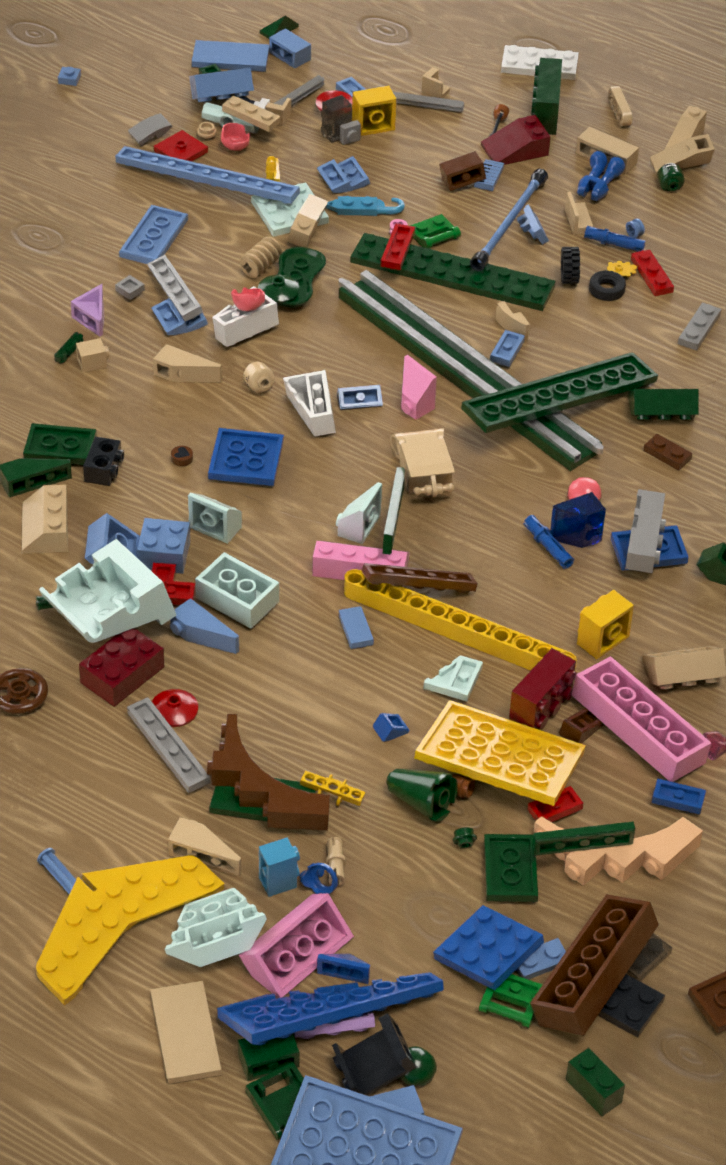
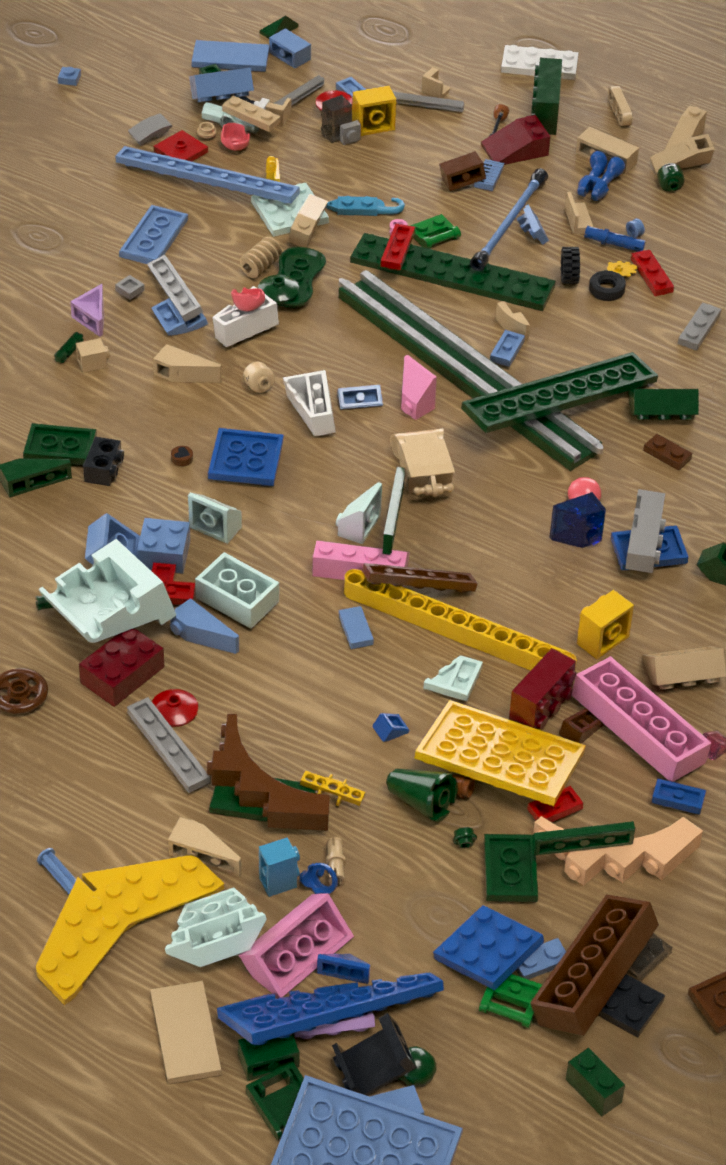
(45, 520): tan slope -> none
(343, 176): medium blue slope -> none
(543, 535): blue pin -> none

